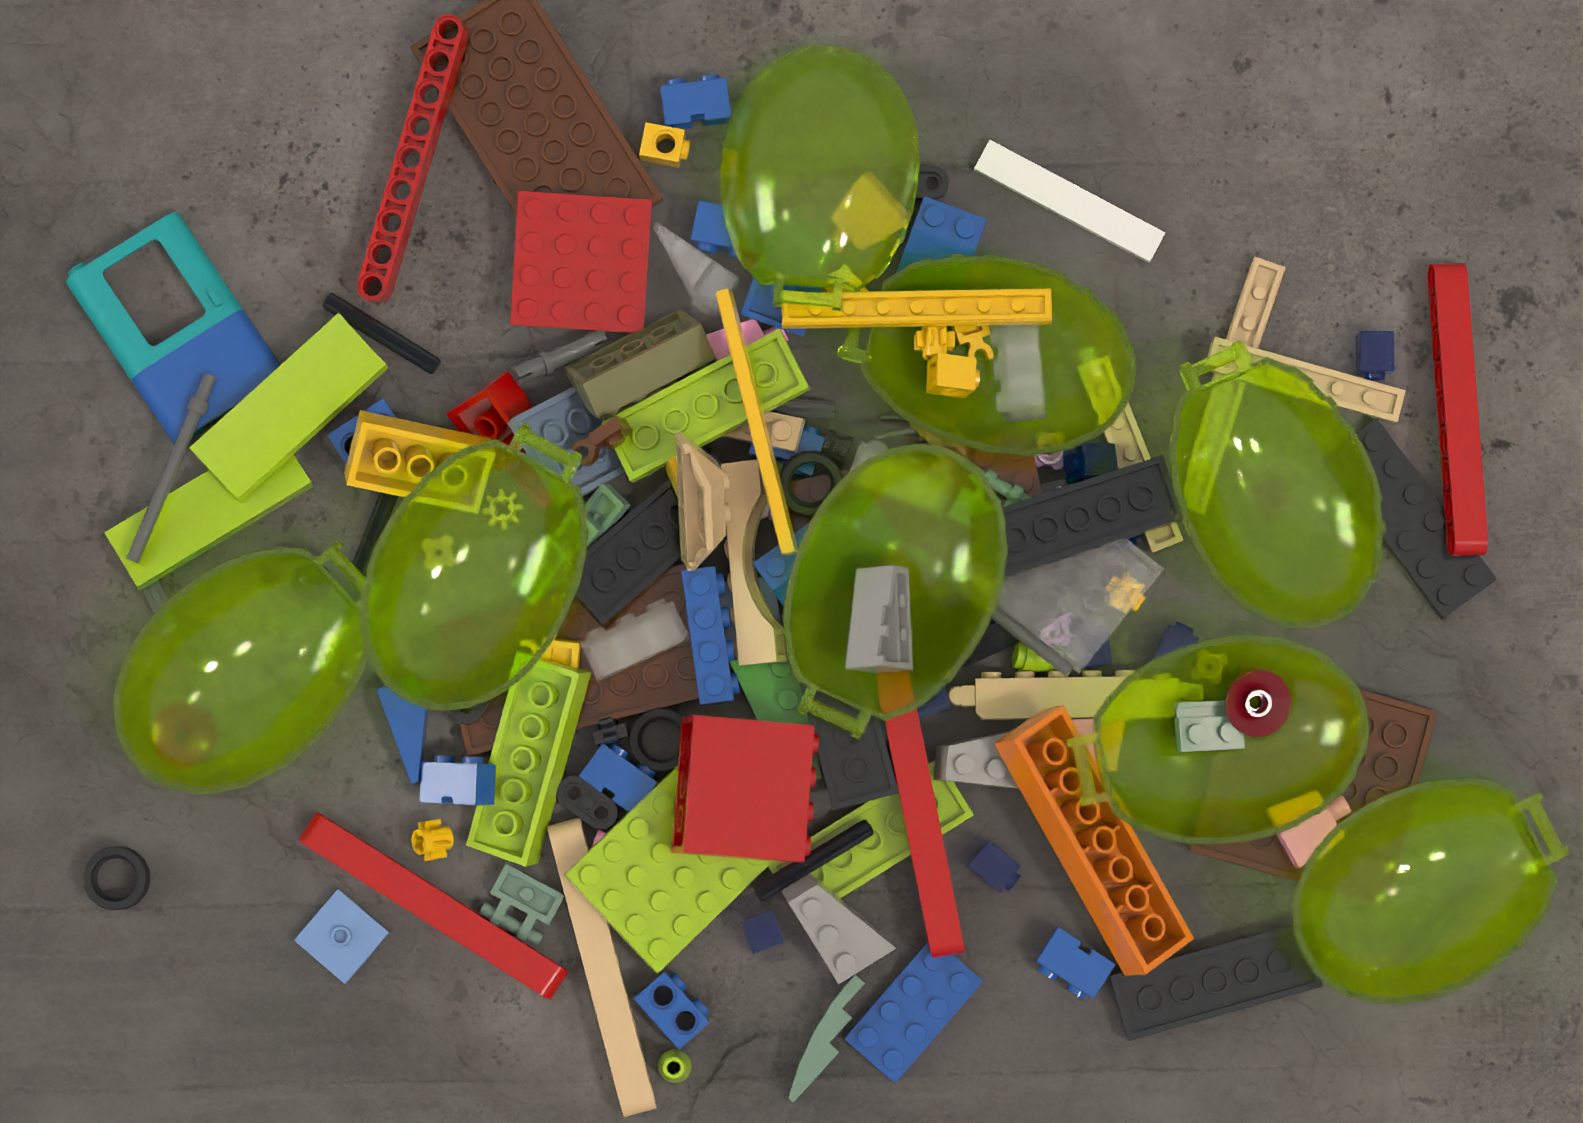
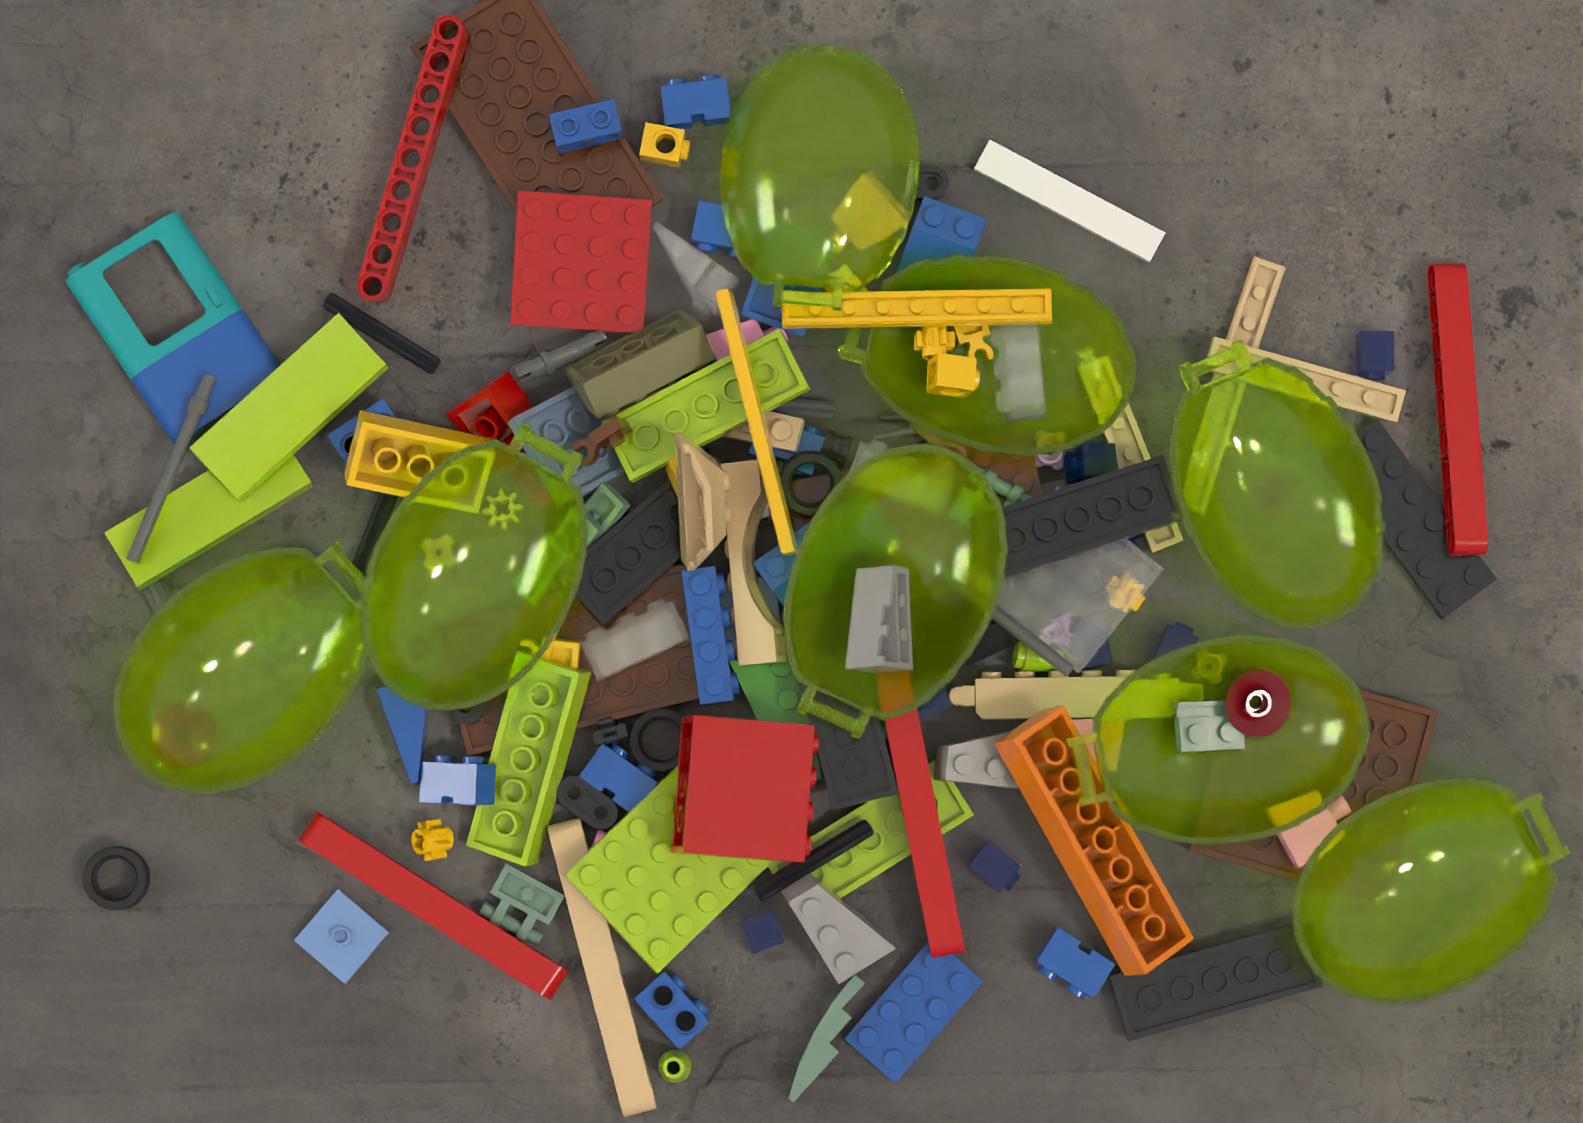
(586, 126): none -> blue brick

